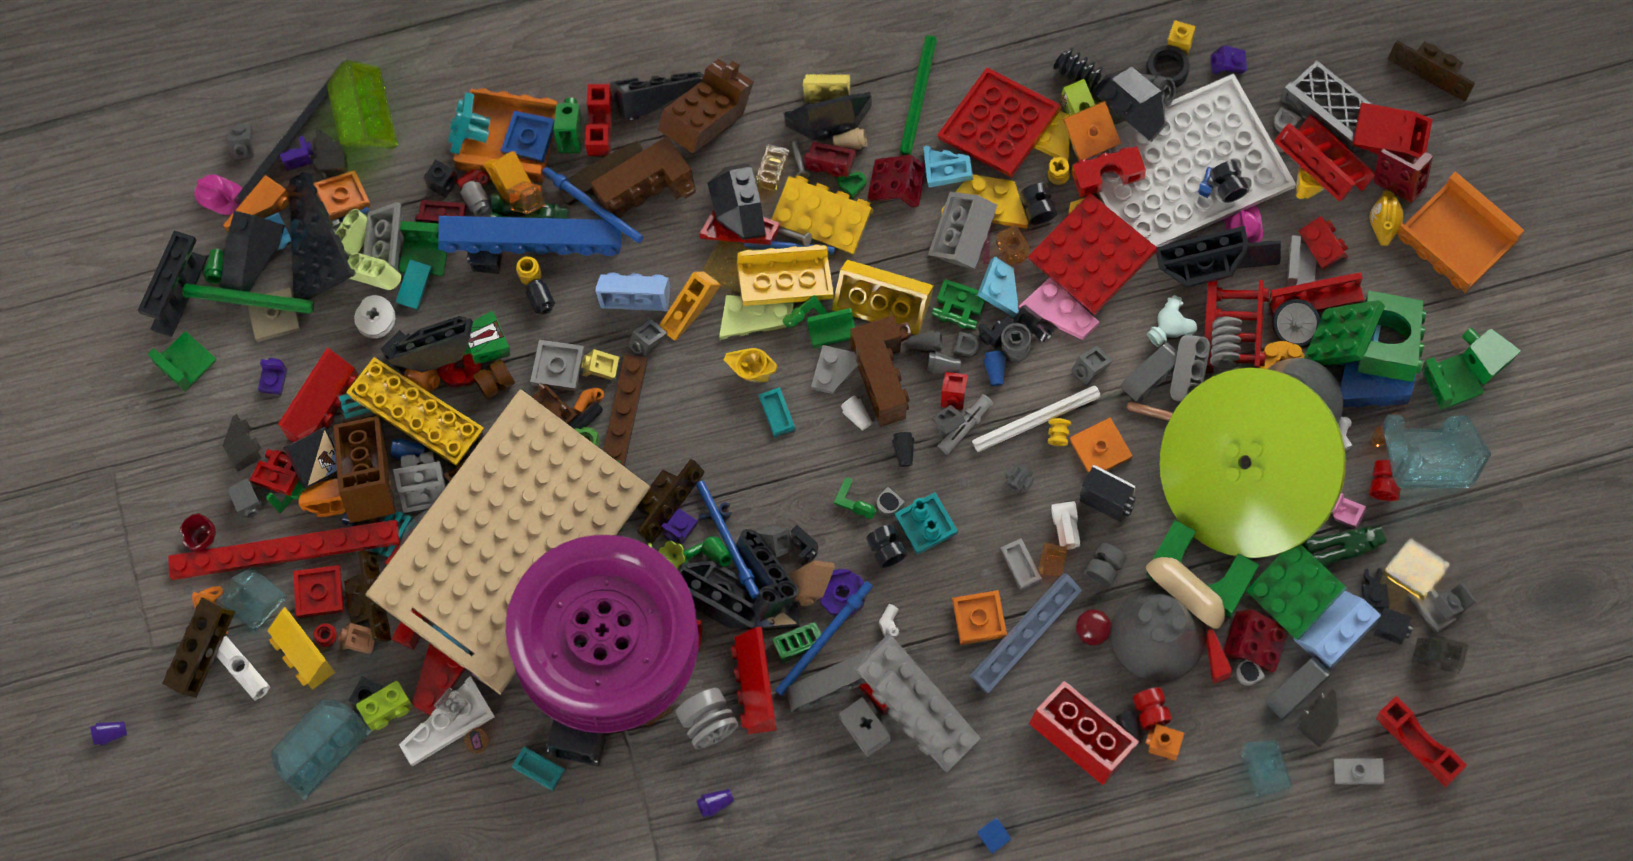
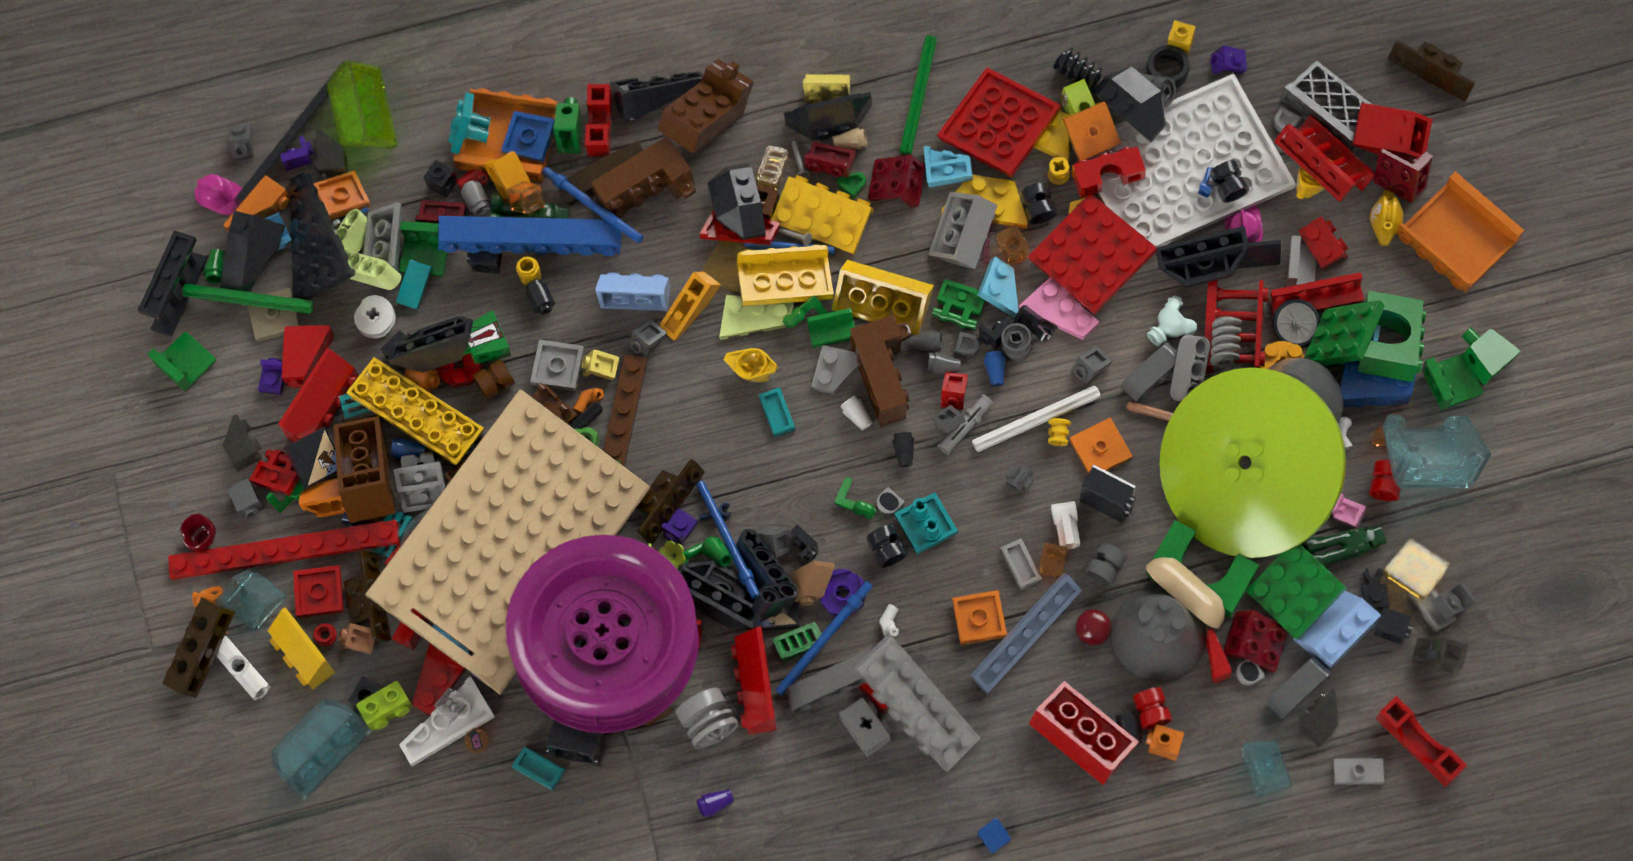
(106, 732): dark purple cone -> none
(302, 351): none -> red slope
(769, 199): none -> reddish brown bracket

